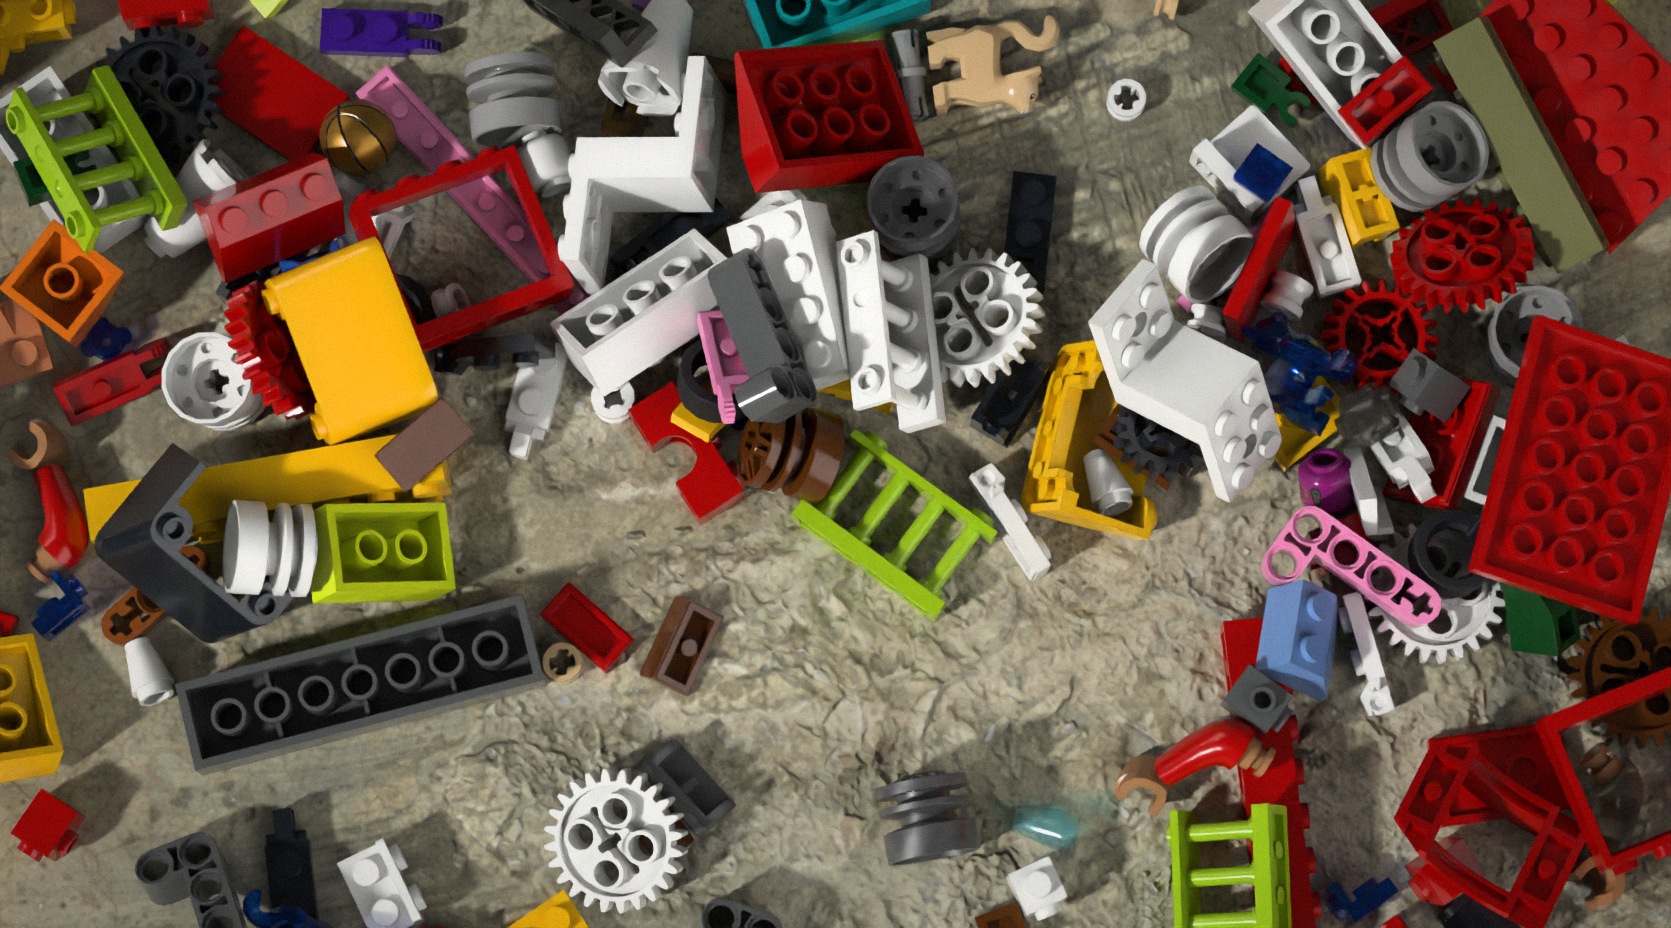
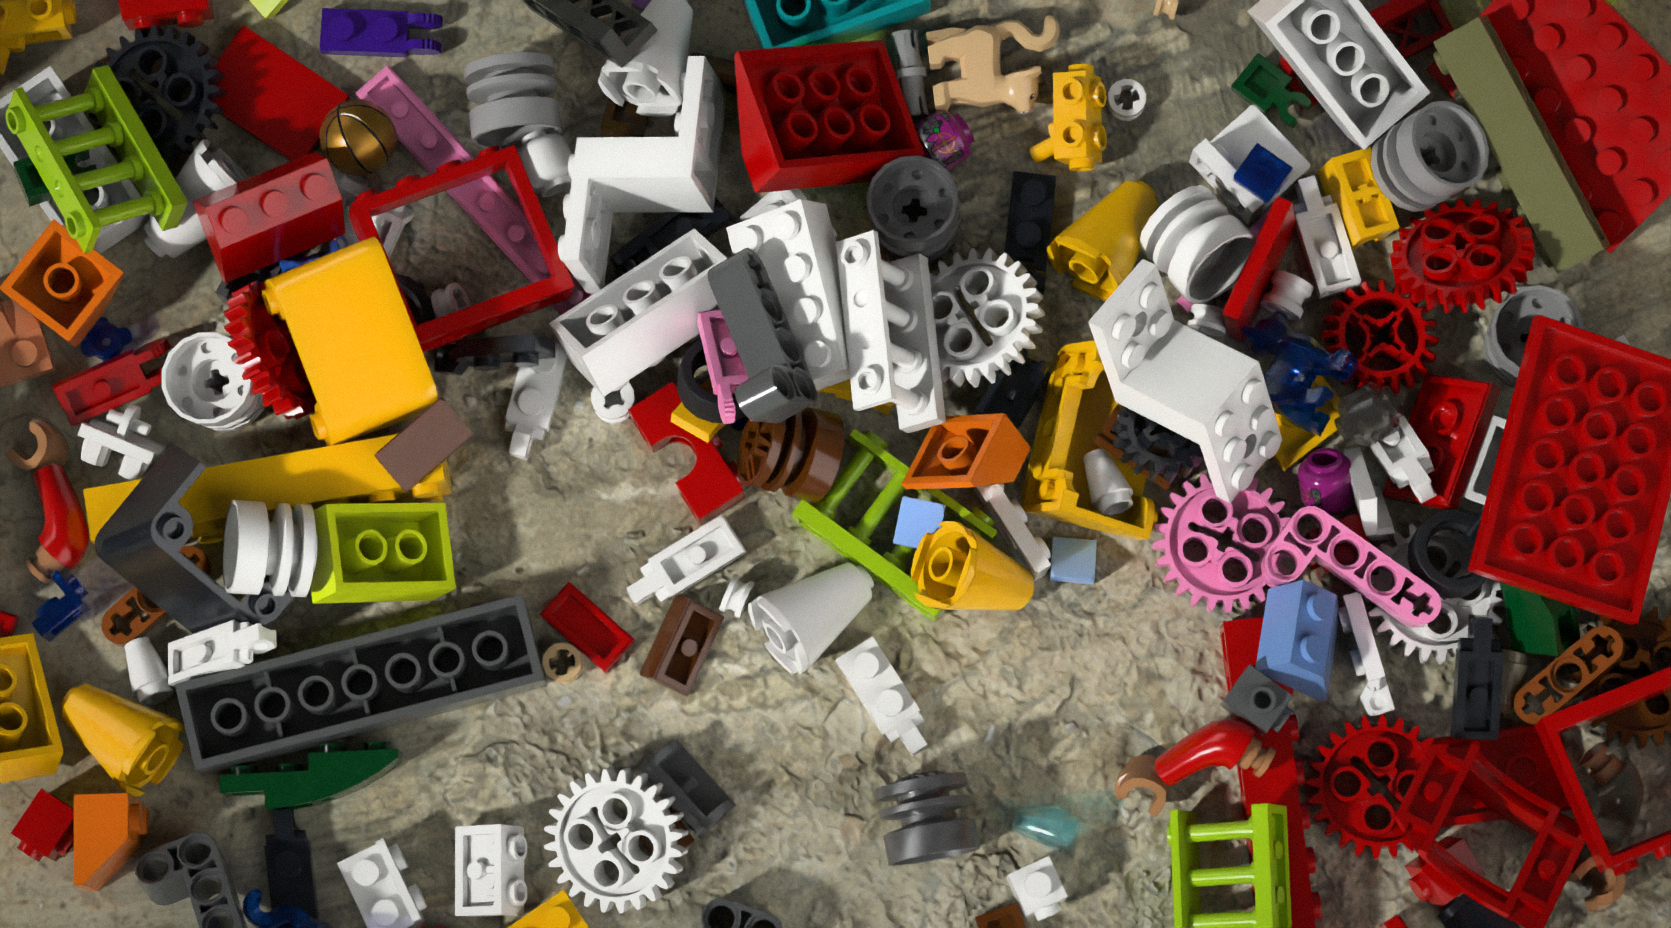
(104, 437): none -> white hips
(106, 836): none -> orange slope
(123, 736): none -> yellow cone
(217, 650): none -> white hinge
(330, 776): none -> dark green slope
(490, 870): none -> white bracket
(687, 562): none -> white hinge
(737, 596): none -> white bush
(810, 613): none -> white cone
(883, 694): none -> white hinge
(916, 519): none -> light blue slope
(945, 138): none -> head
(967, 572): none -> yellow cone
(968, 453): none -> orange slope
(1073, 560): none -> light blue slope
(1077, 120): none -> yellow brick
(1105, 240): none -> yellow cone
(1206, 578): none -> bright pink gear
(1349, 813): none -> red gear
(1368, 897): clear blue bracket -> none
(1385, 101): red slope -> none
(1428, 386): dark grey brick -> none
(1477, 683): none -> black hinge
(1513, 677): none -> dark tan cone
(1588, 645): none -> dark orange beam

